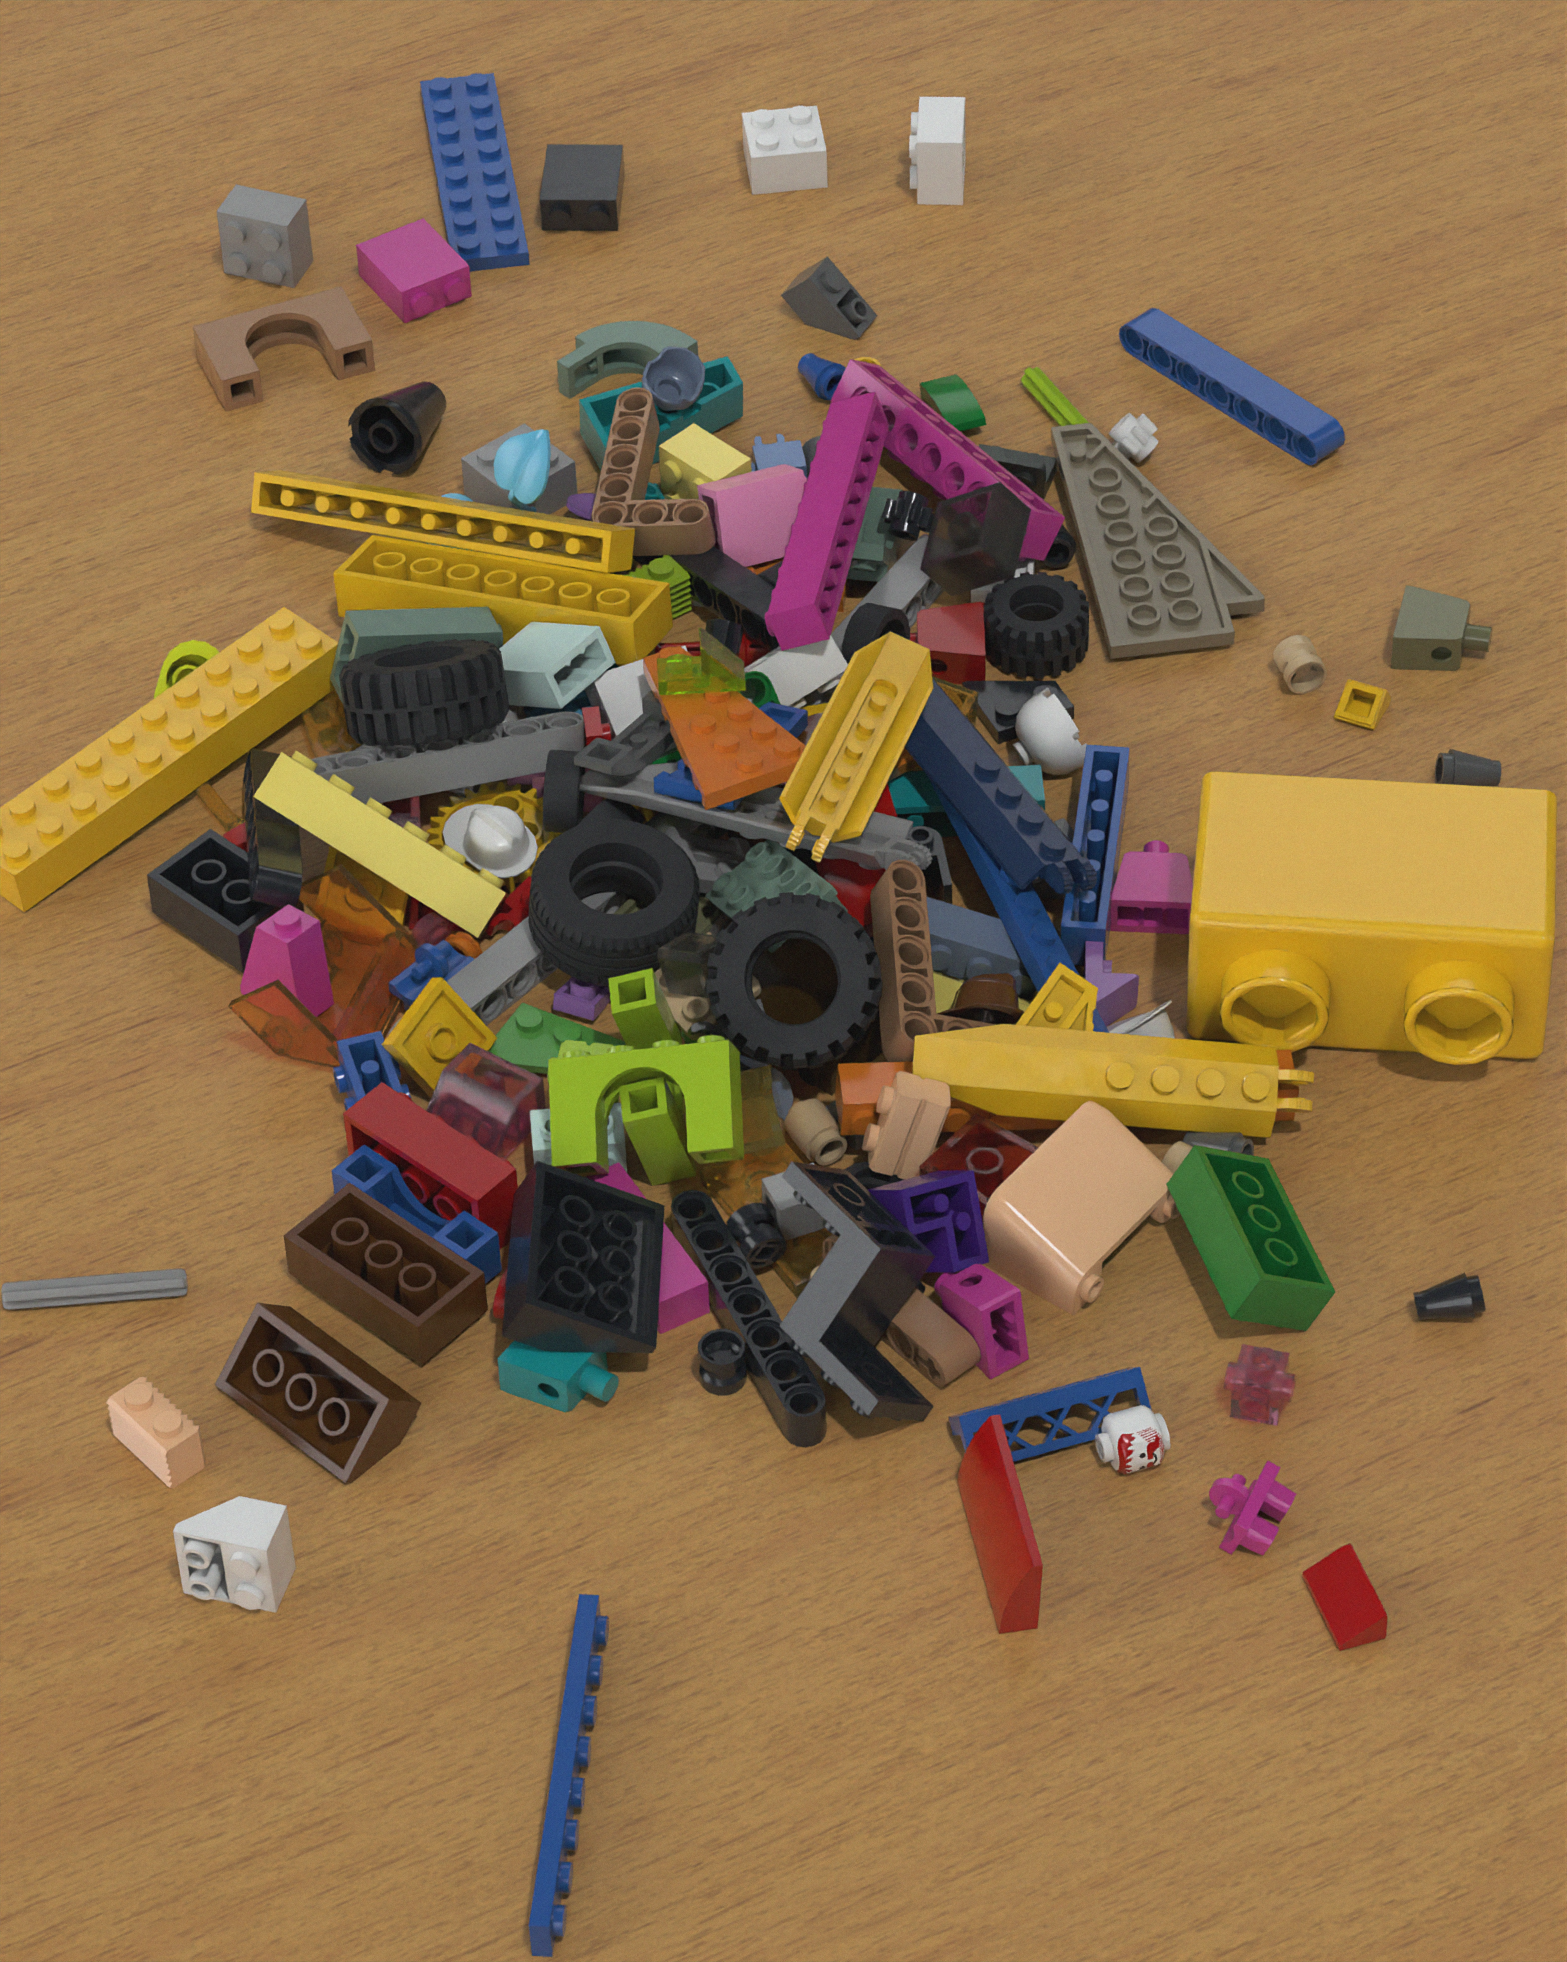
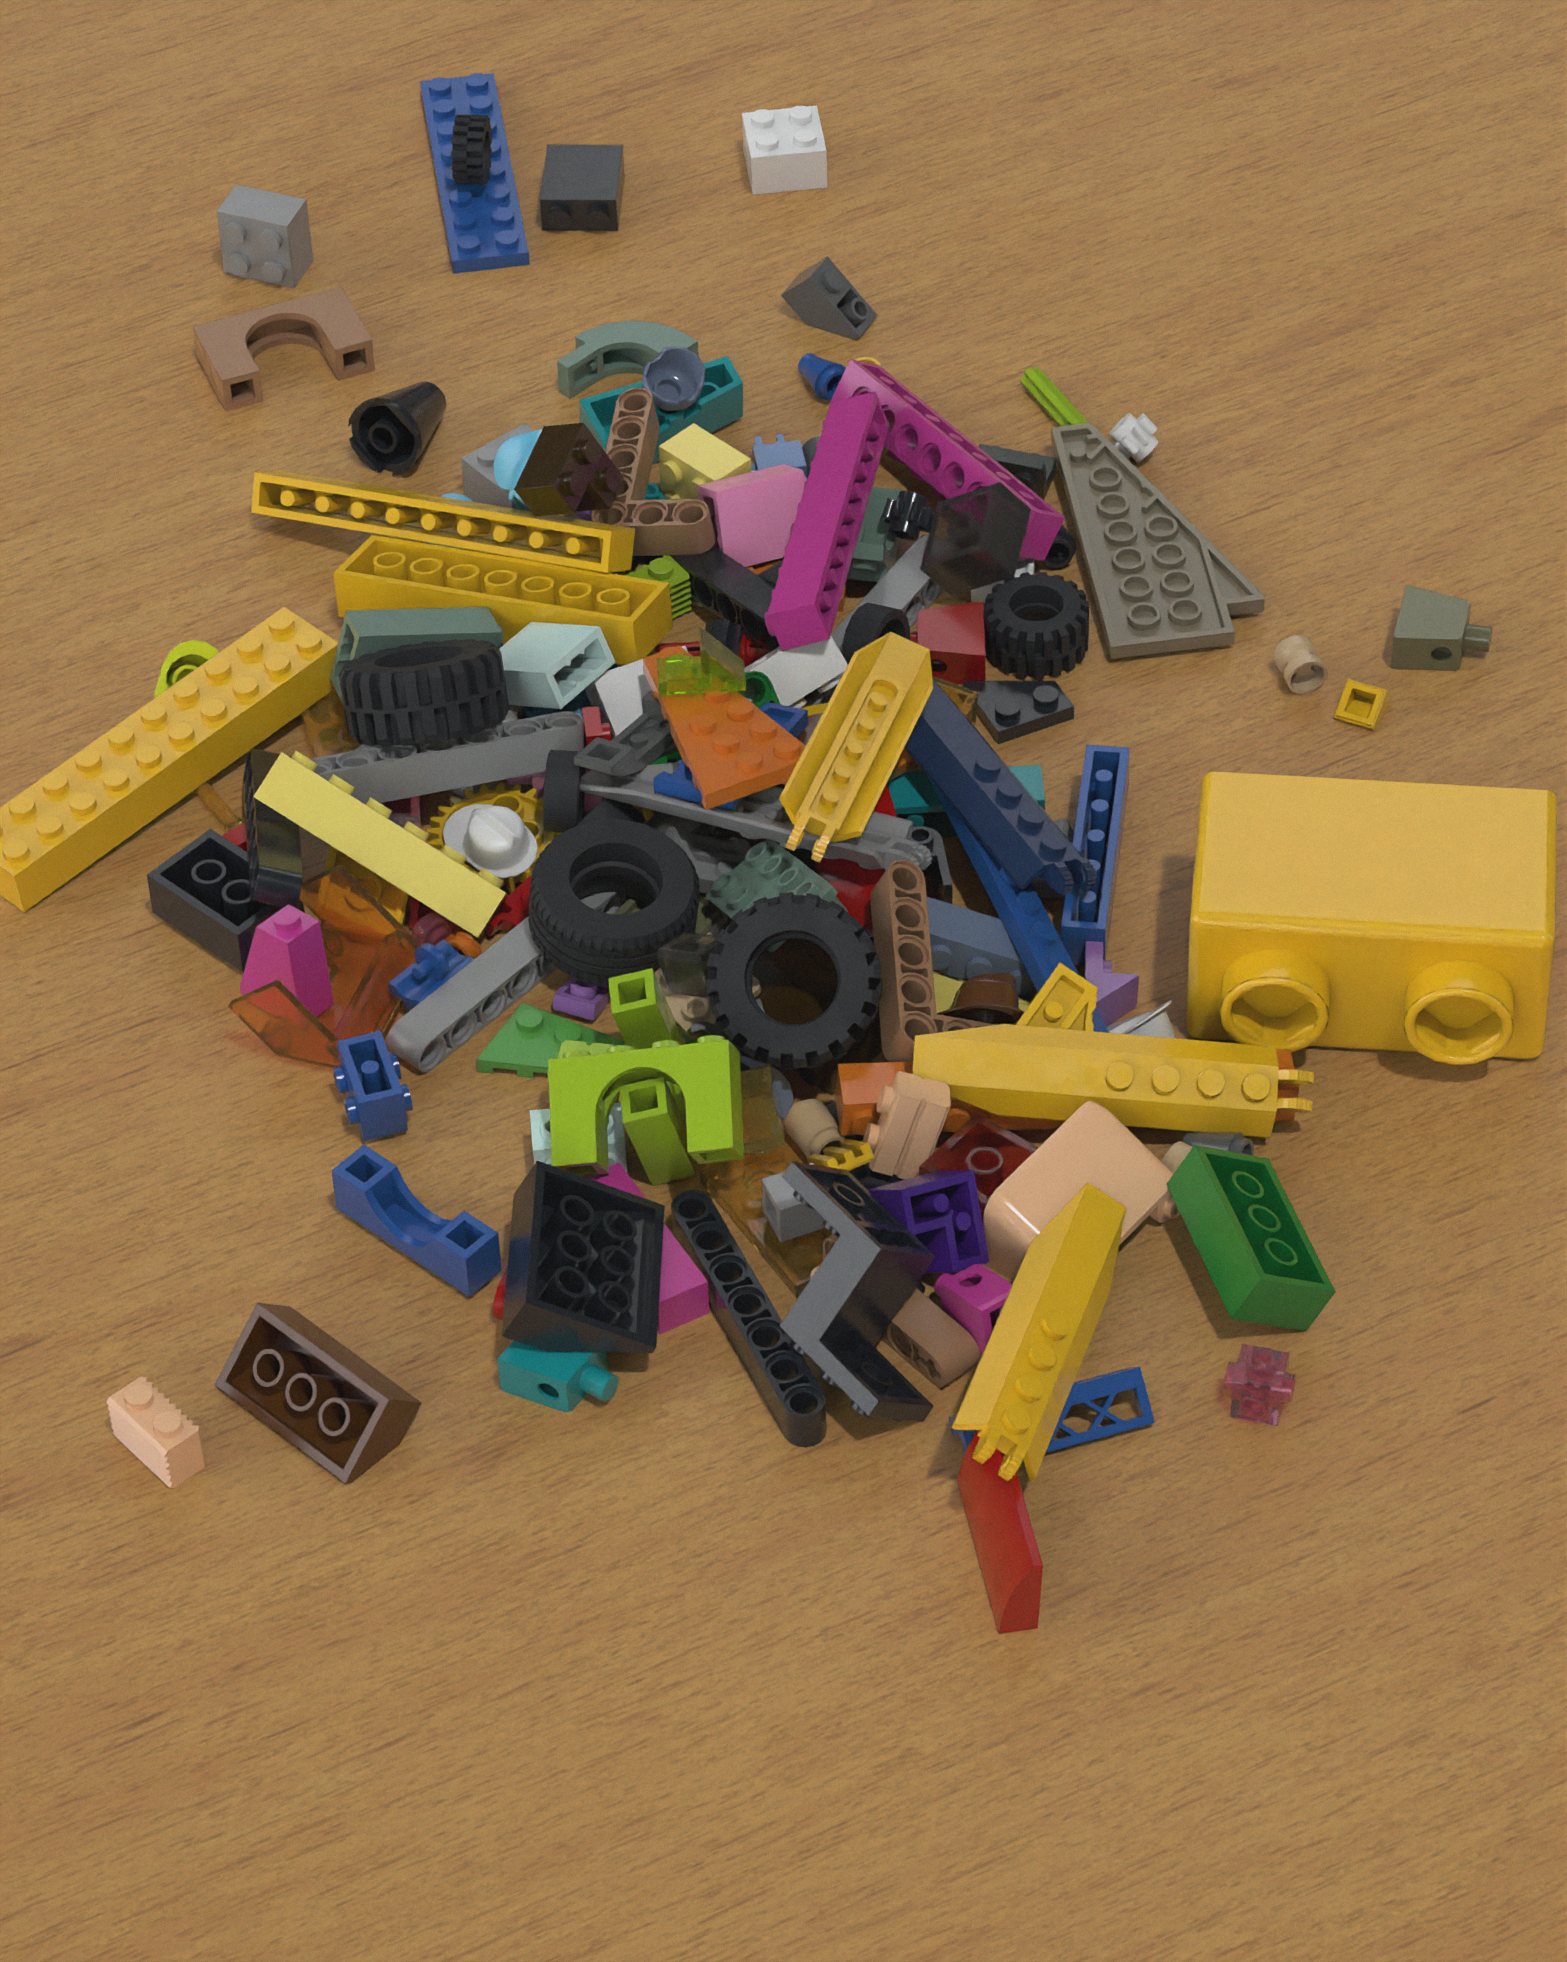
(94, 1289): light grey axle -> none
(237, 1553): white slope -> none
(386, 1273): reddish brown brick -> none
(413, 270): dark pink brick -> none
(435, 1033): yellow plate -> none
(436, 1161): red brick -> none
(471, 149): none -> black tyre
(487, 1099): clear pink slope -> none
(566, 1788): blue plate -> none
(568, 473): none -> dark brown brick
(722, 1362): black wheel -> none
(757, 1237): black wheel -> none
(848, 1157): none -> yellow tile
(938, 150): white brick -> none
(953, 402): green slope -> none
(1043, 1333): none -> yellow hinge
(1048, 735): white cylinder -> none
(1133, 1439): white head -> none
(1152, 892): dark pink torso -> none
(1232, 386): blue beam -> none
(1247, 1527): dark pink hips -> none
(1346, 1599): red slope -> none
(1452, 1299): black cone -> none
(1466, 769): dark grey cone -> none

